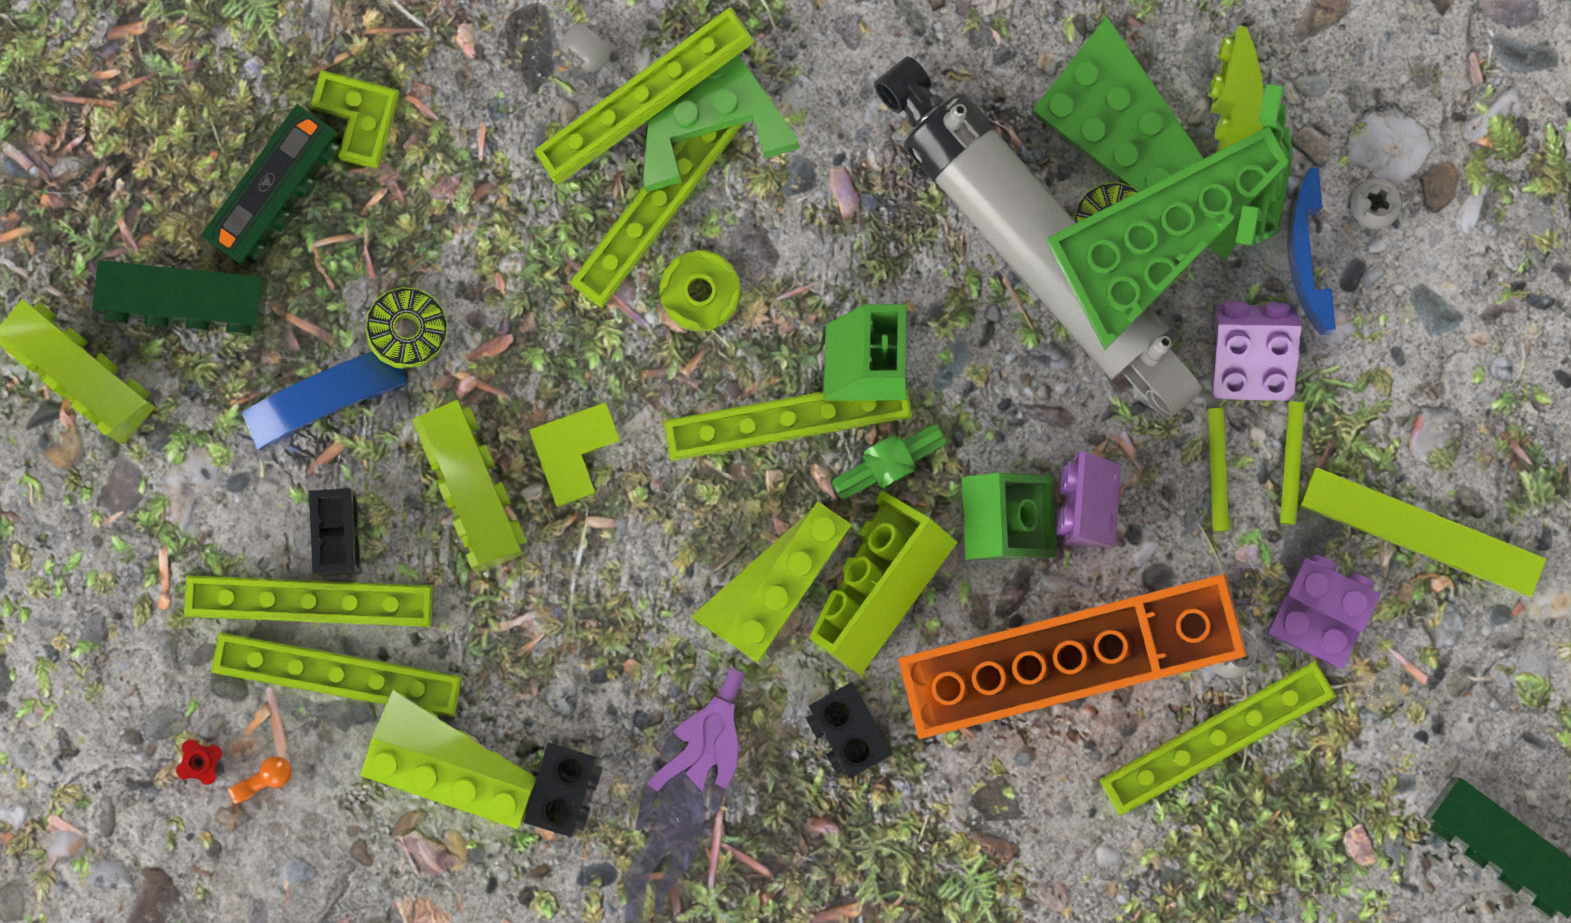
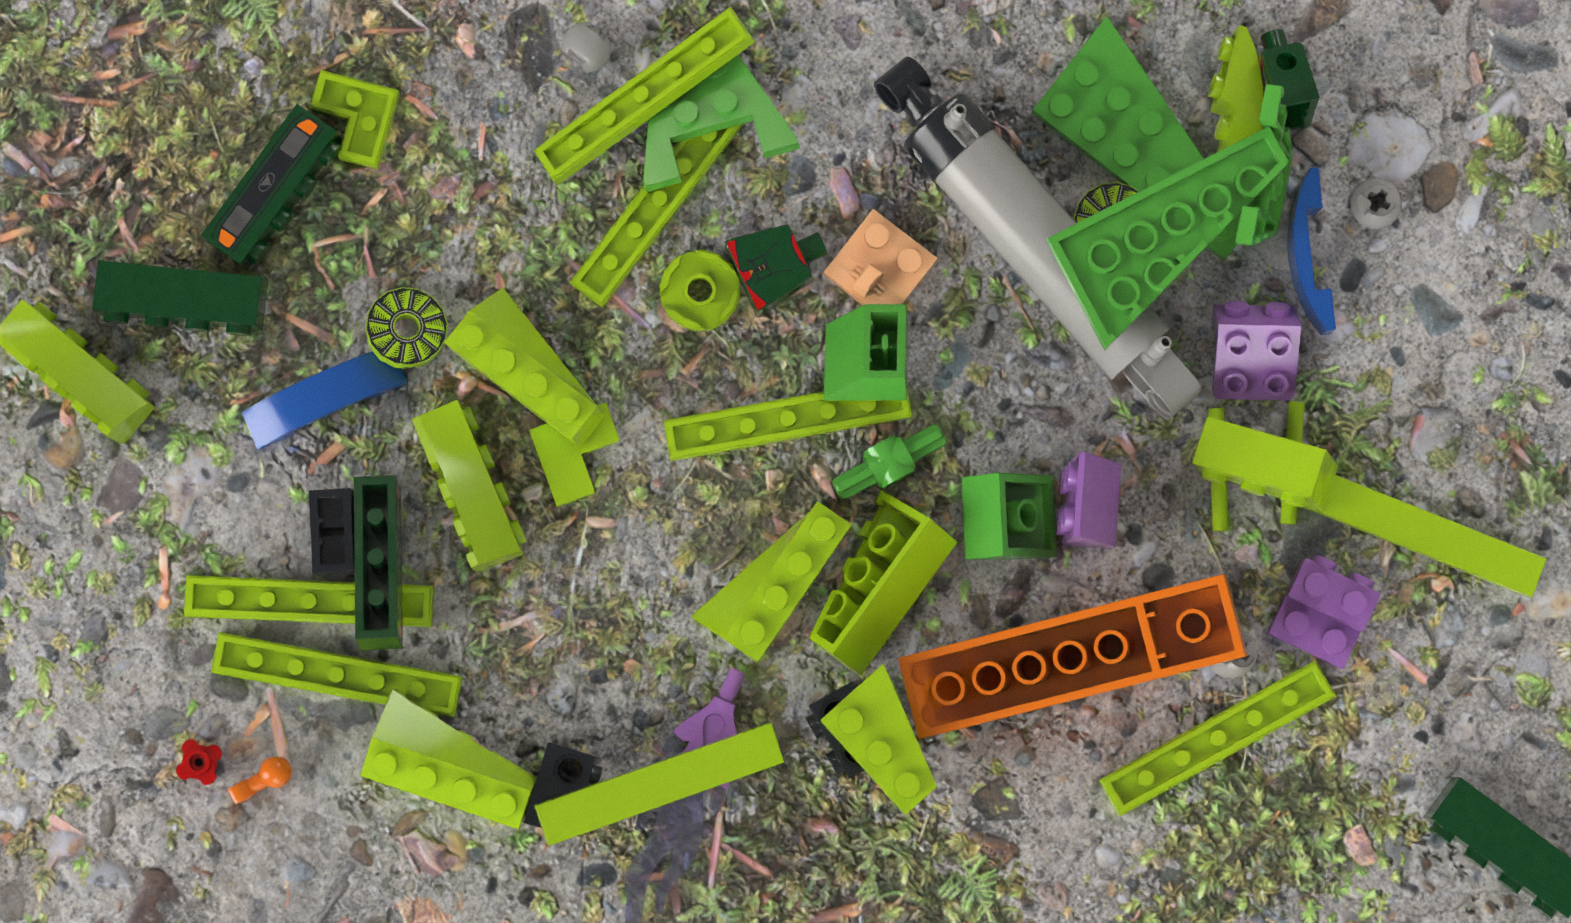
(378, 563): none -> dark green brick
(515, 357): none -> lime wedge
(658, 784): none -> lime tile
(773, 264): none -> dark green torso
(880, 263): none -> light nougat hinge
(881, 740): none -> lime wedge
(1265, 464): none -> lime wedge
(1288, 67): none -> dark green torso

